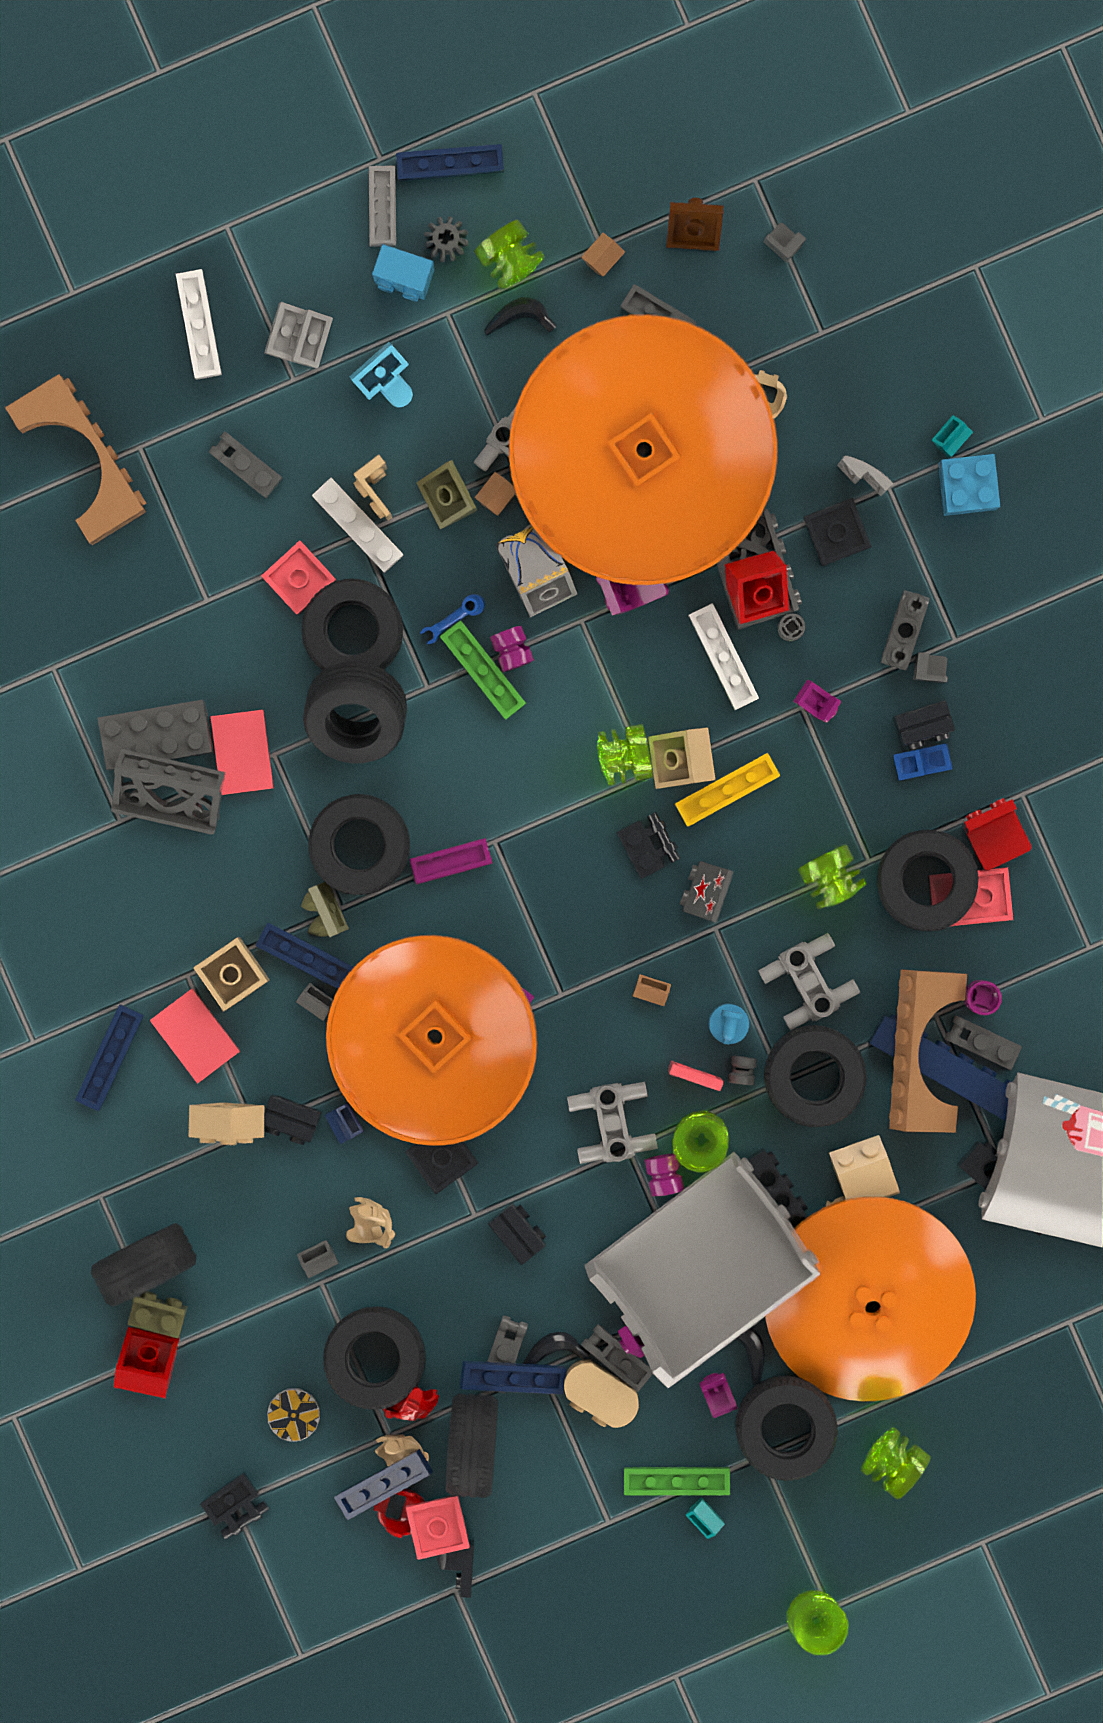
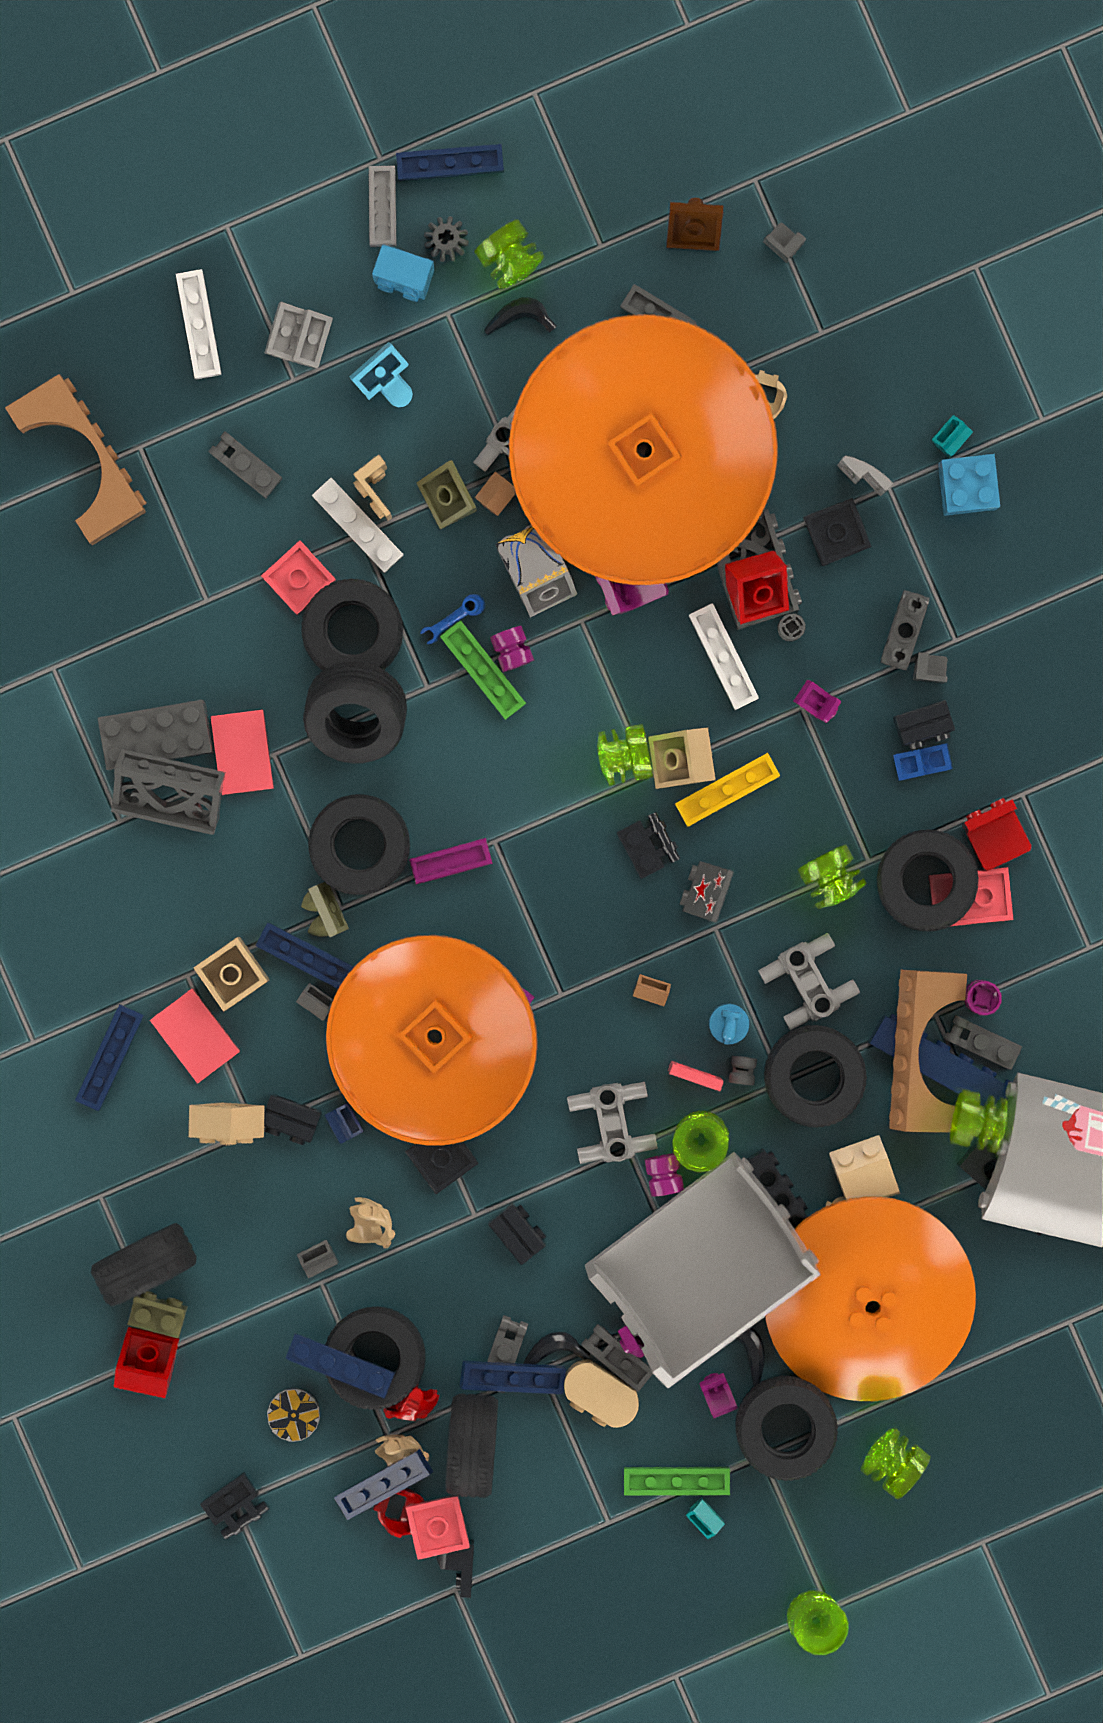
(340, 1365): none -> dark blue plate
(602, 254): medium nougat piece -> none
(979, 1121): none -> clear neon green wheel

